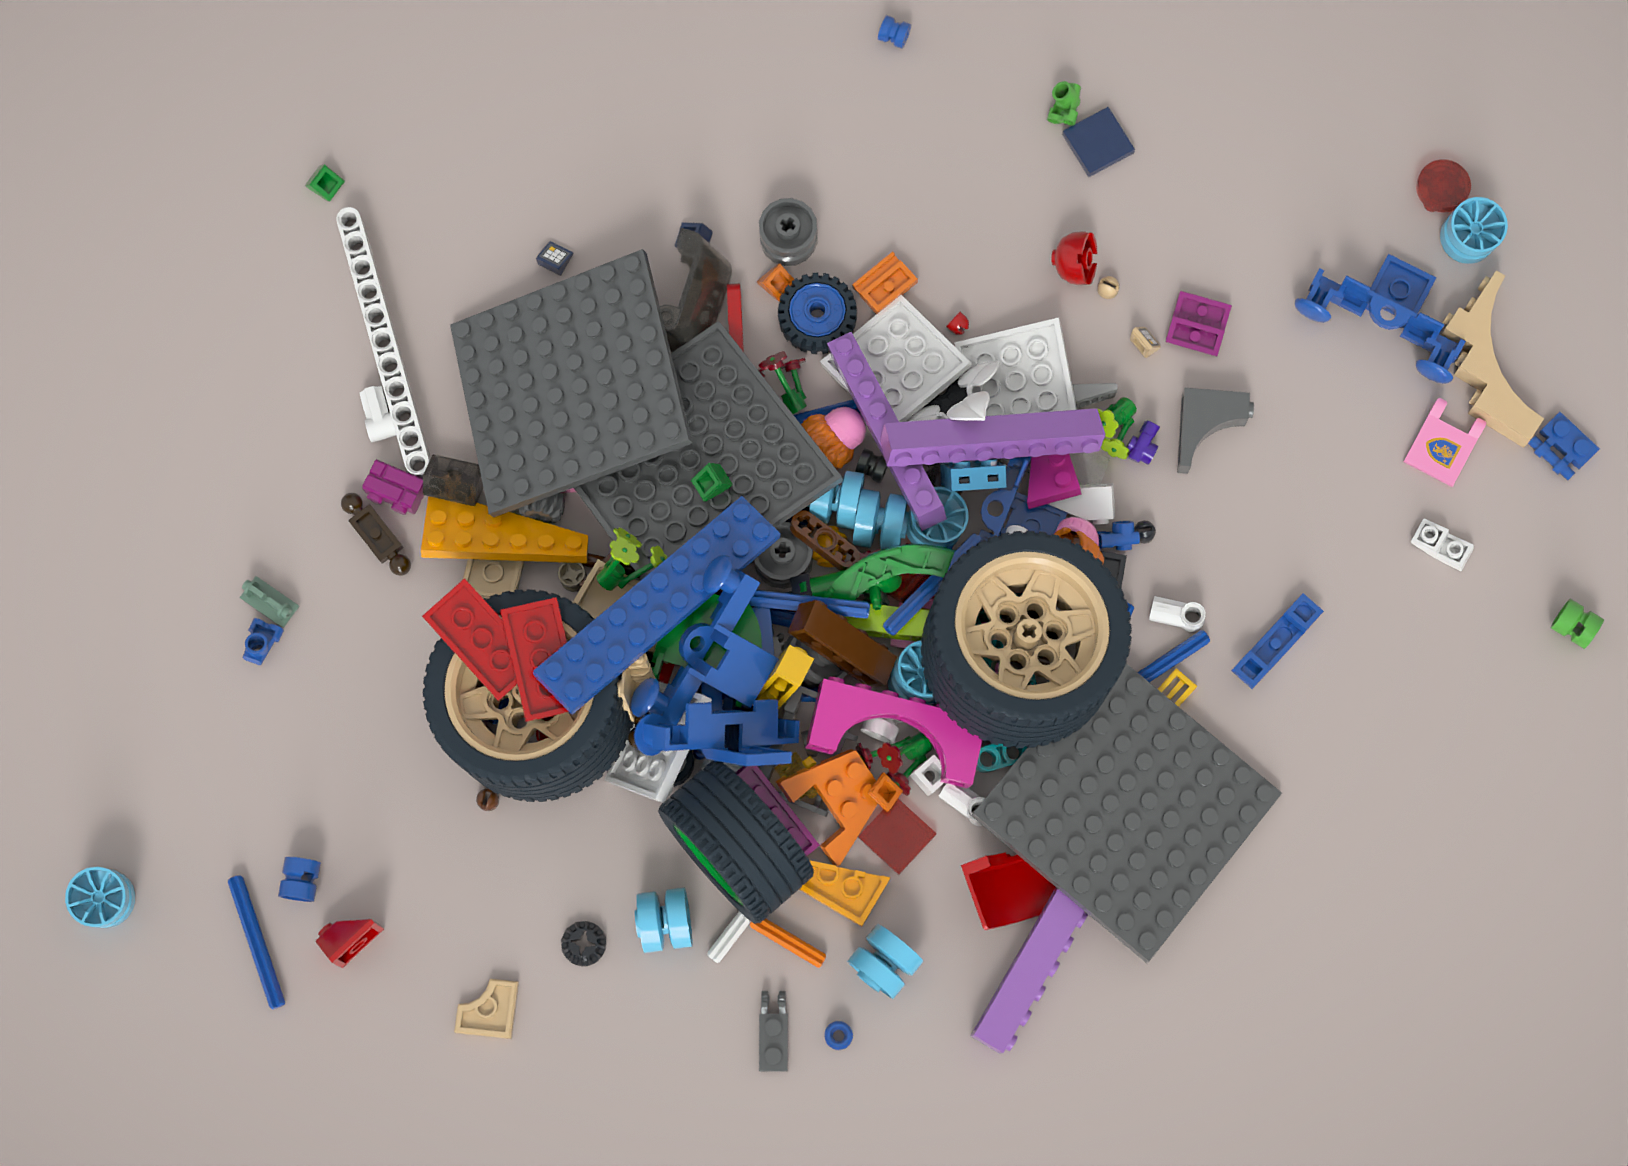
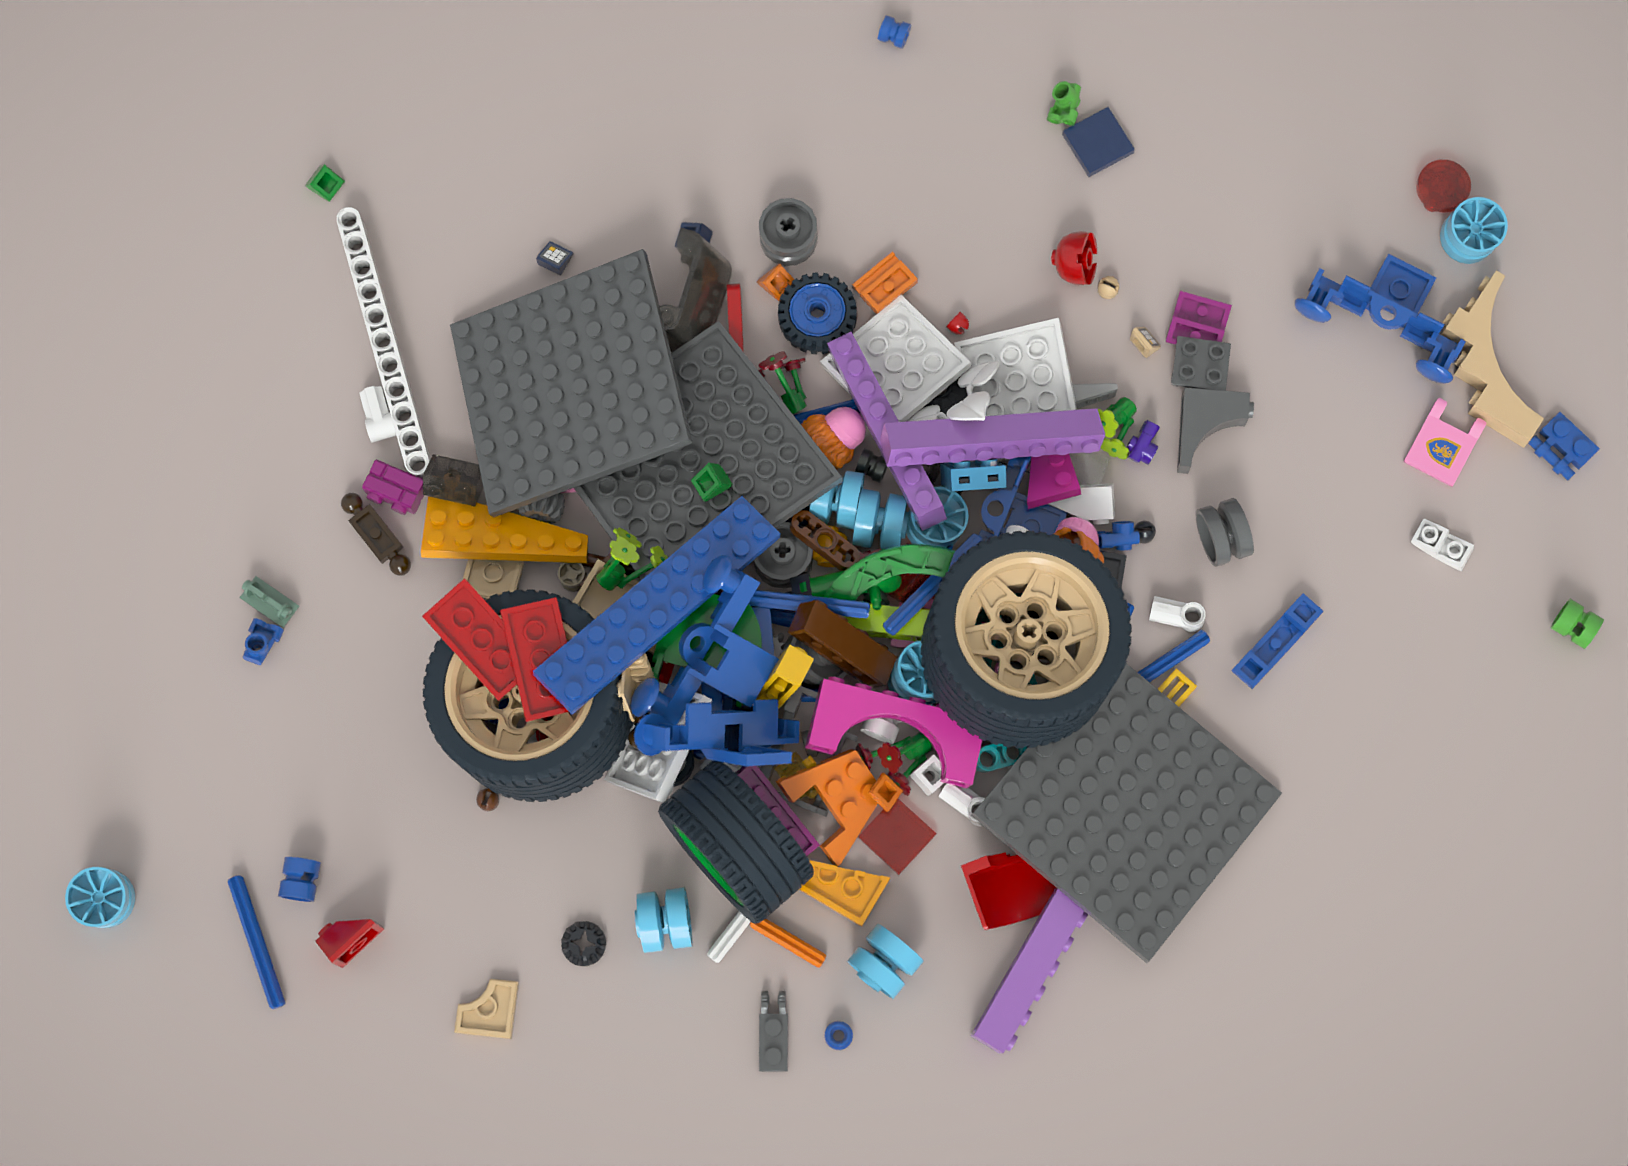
(1201, 364): none -> dark grey hinge
(1224, 532): none -> dark grey wheel

